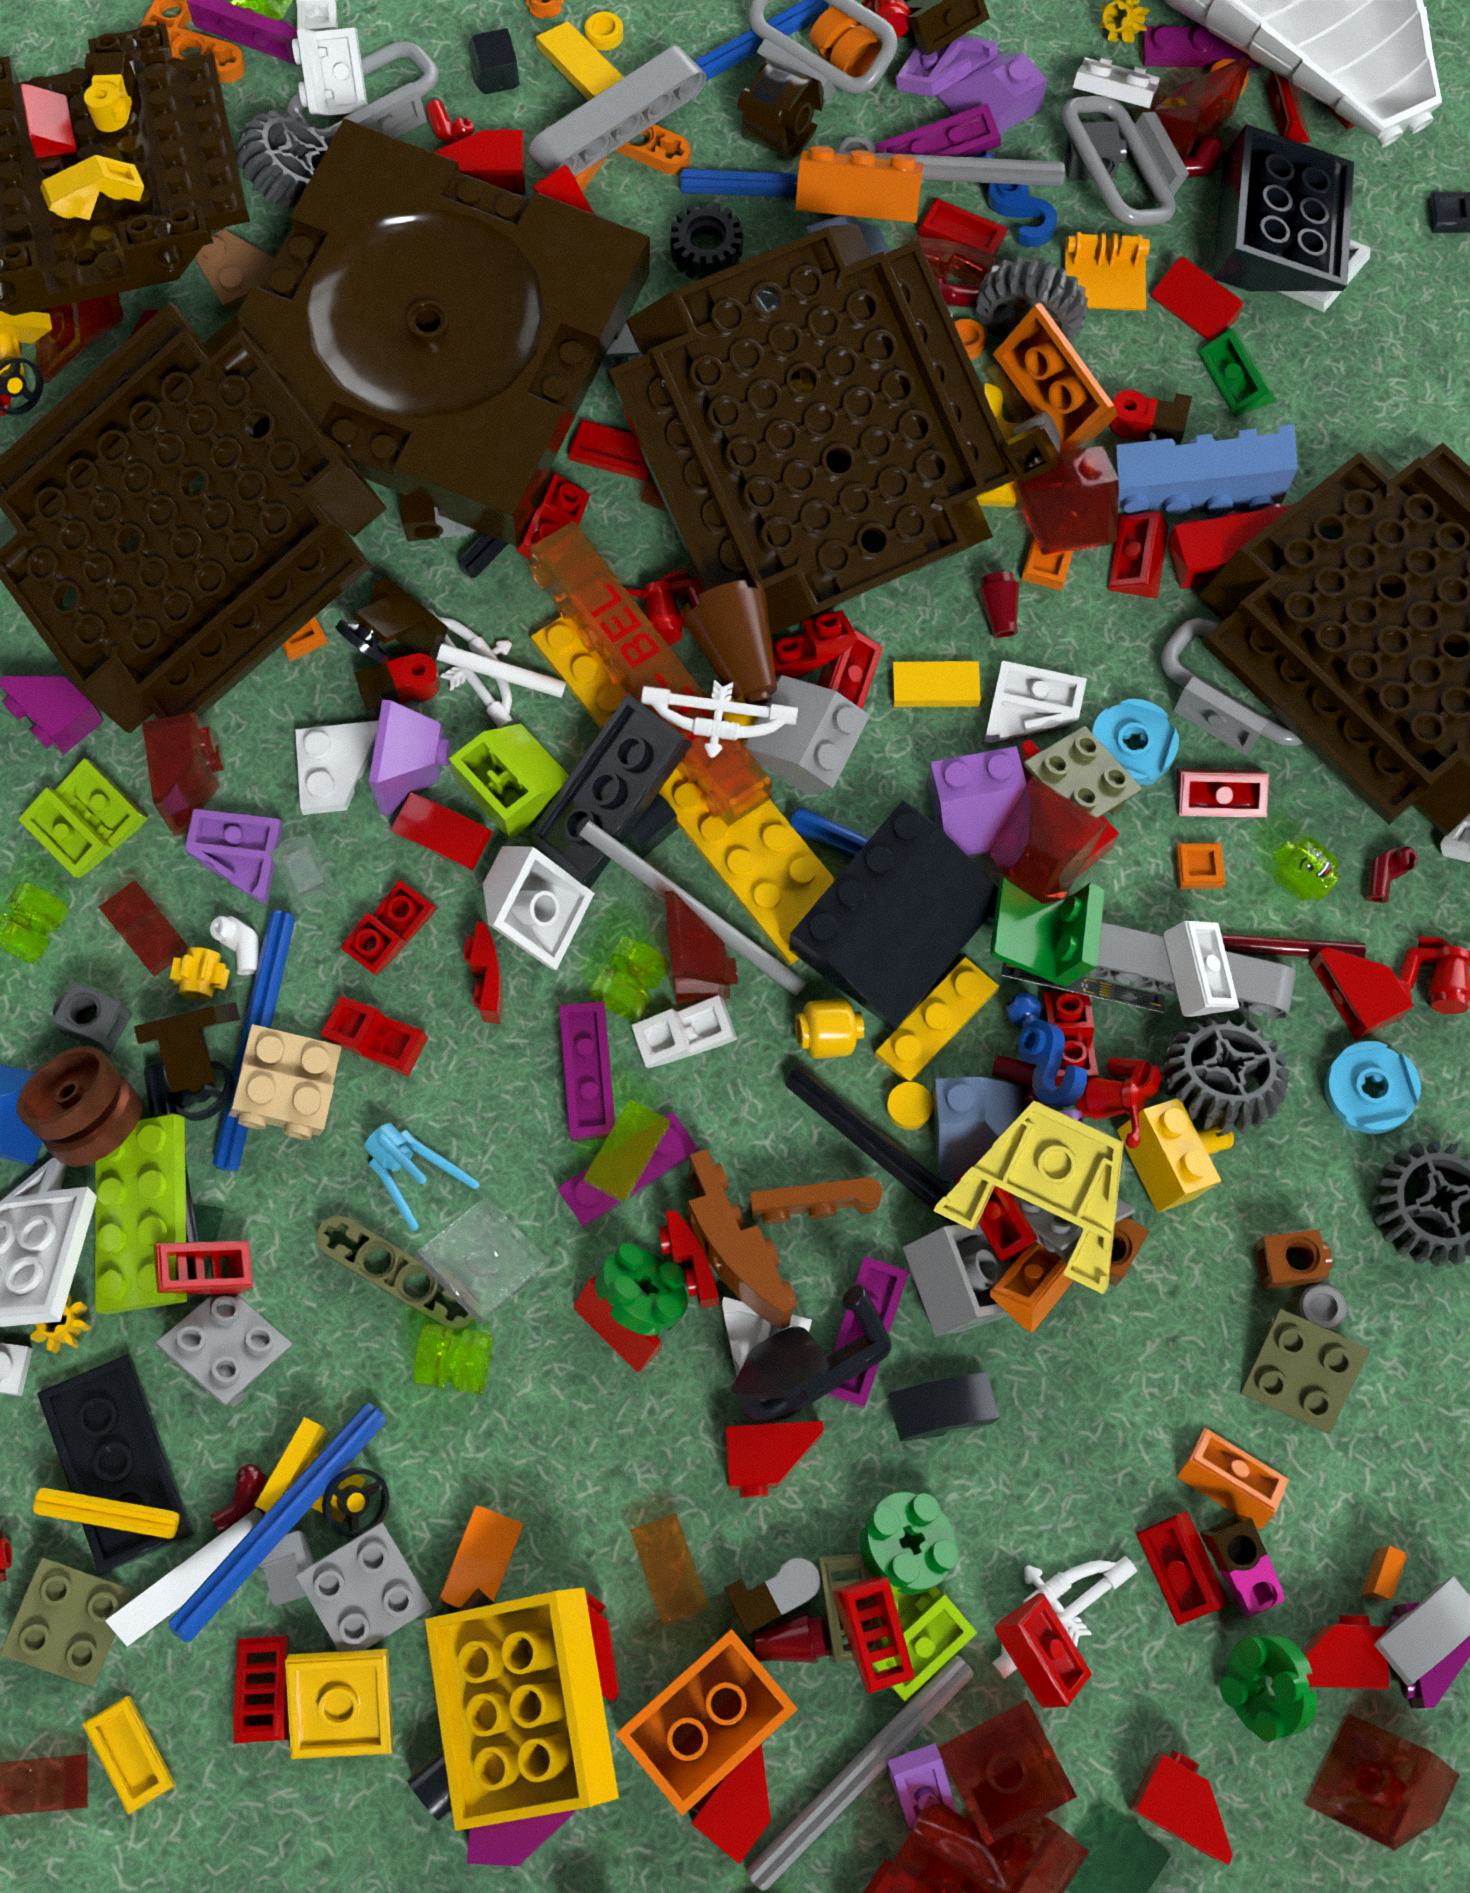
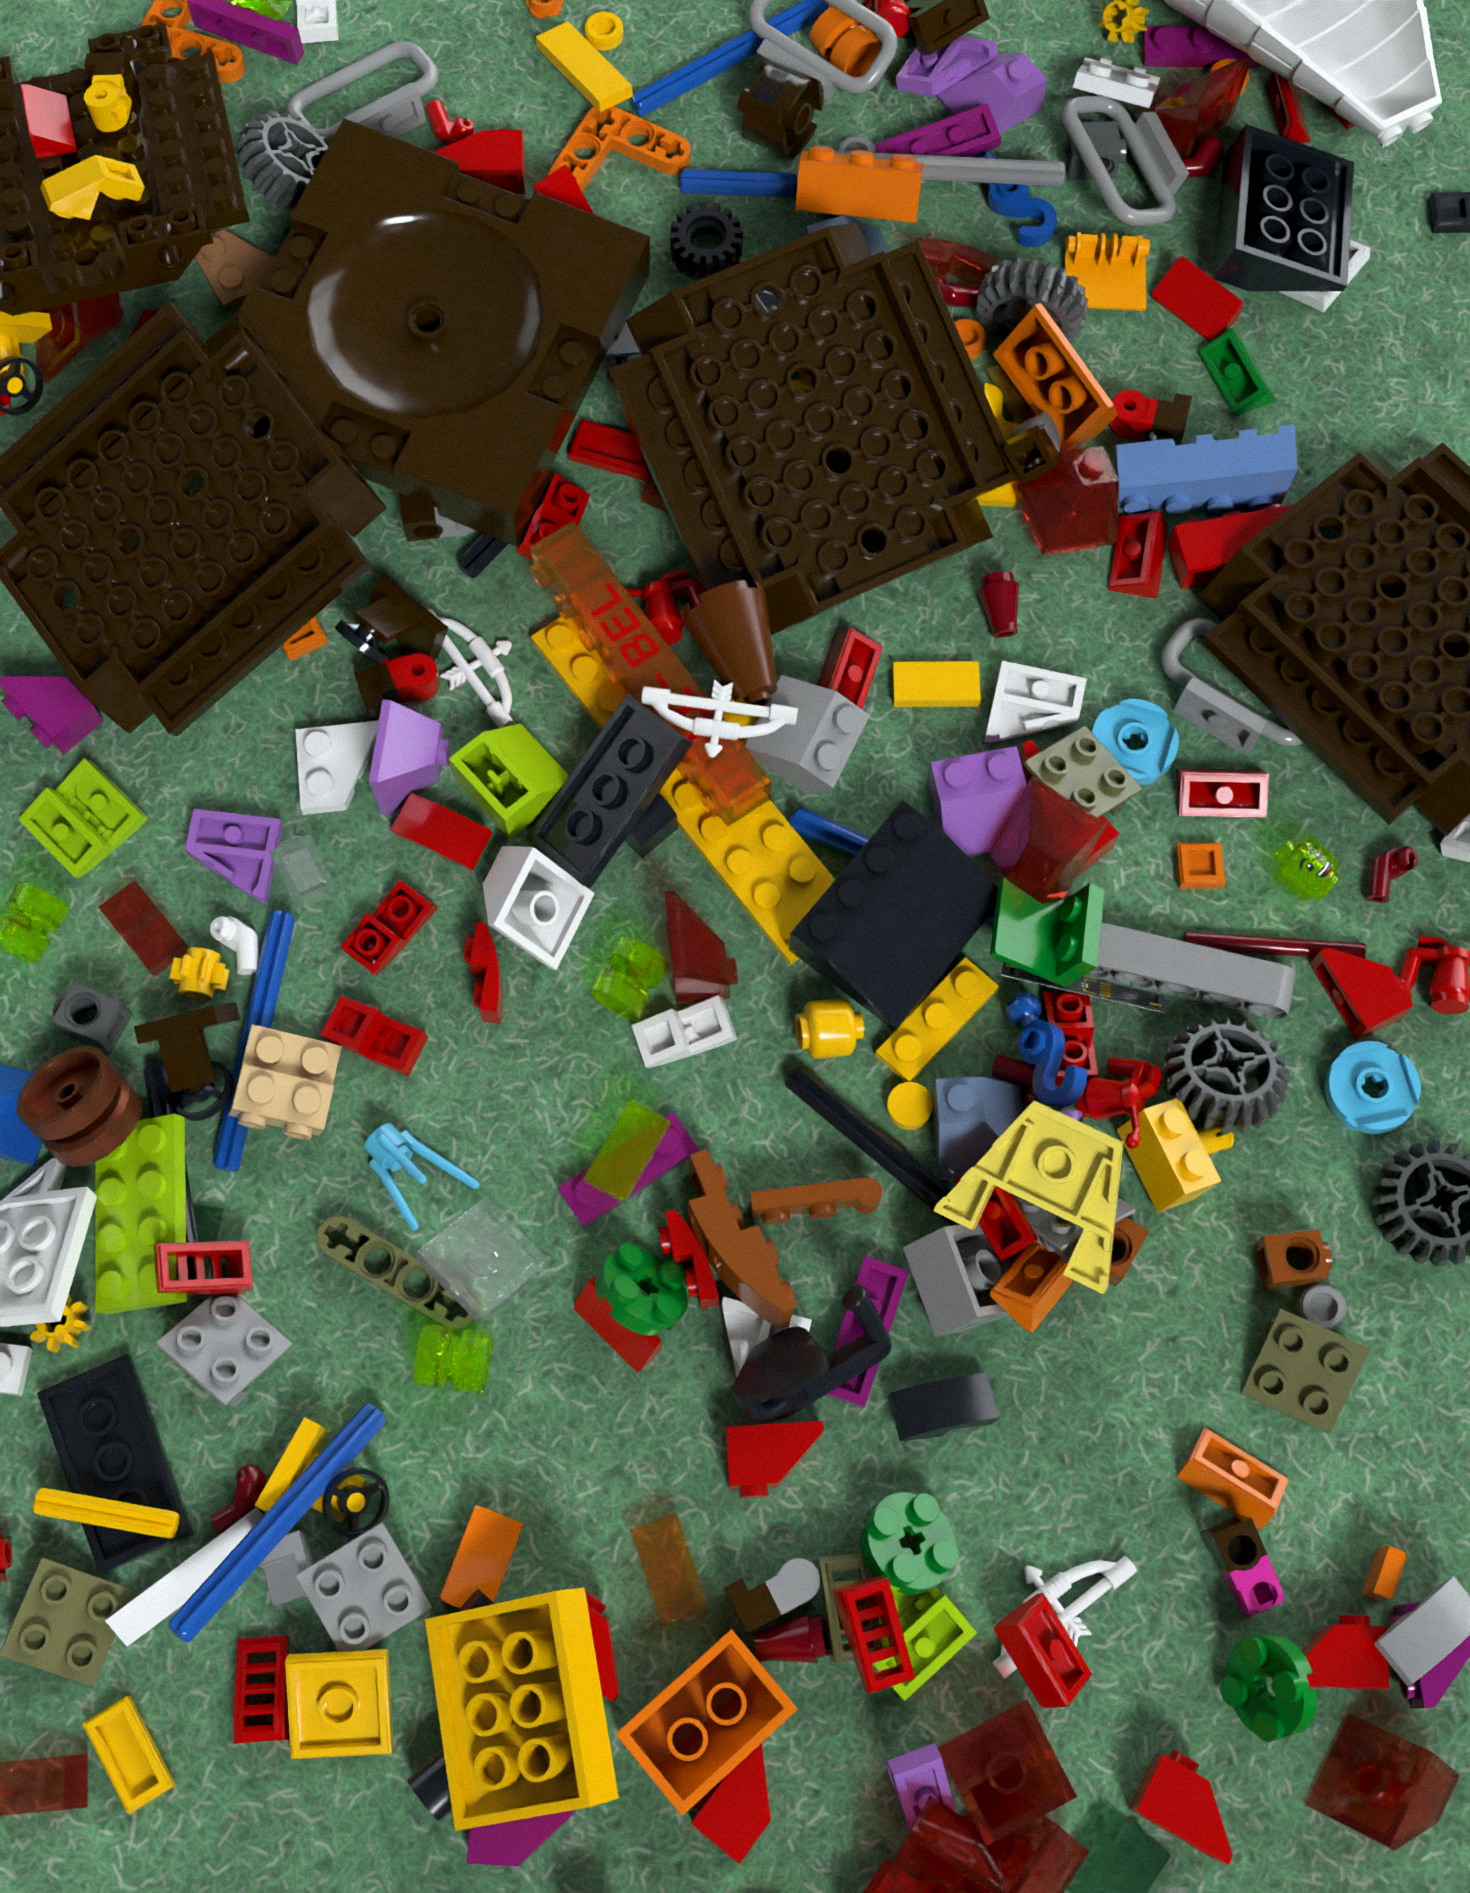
(181, 767): clear red slope -> none
(330, 71): white bracket -> none
(494, 61): black piece -> none
(501, 670): white bar -> none
(587, 1071): magenta plate -> none
(619, 113): light grey beam -> none
(721, 928): light grey piece -> none
(820, 643): red slope -> none
(859, 1773): light grey axle -> none
(961, 226): red tile -> none
(1046, 569): orange tile -> none
(1182, 1568): red slope -> none
(1200, 968): white slope -> none

